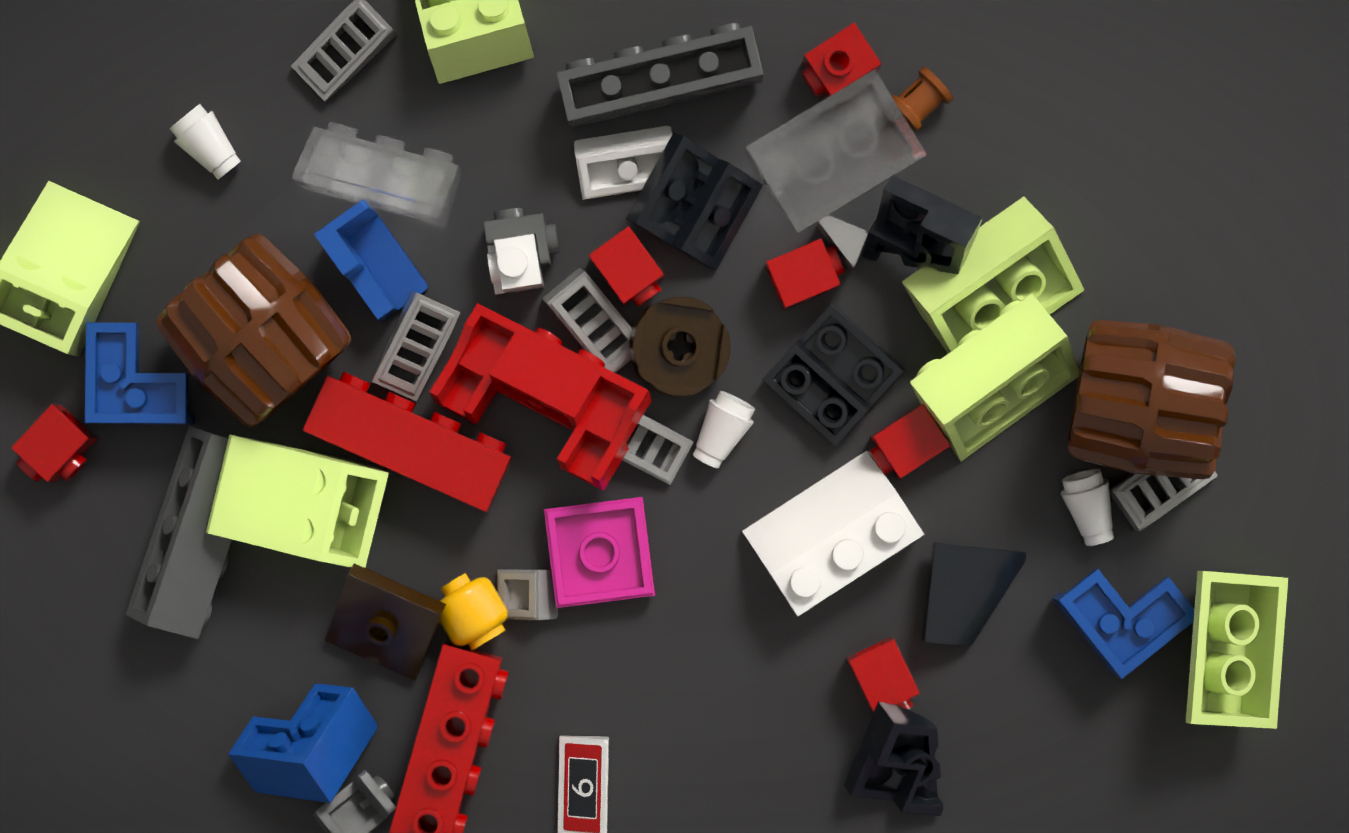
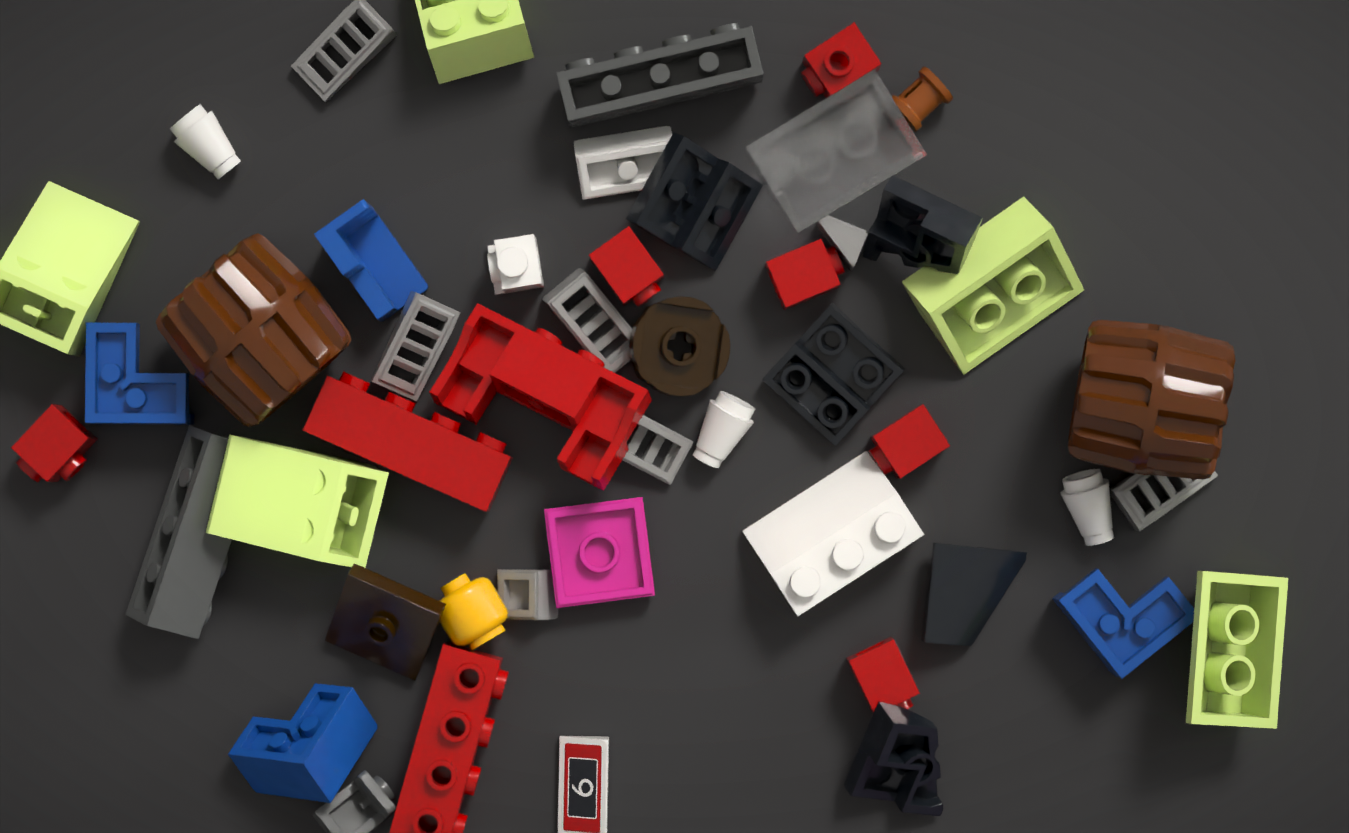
(379, 173): clear slope -> none
(513, 223): dark grey bracket -> none
(996, 375): yellowish green slope -> none

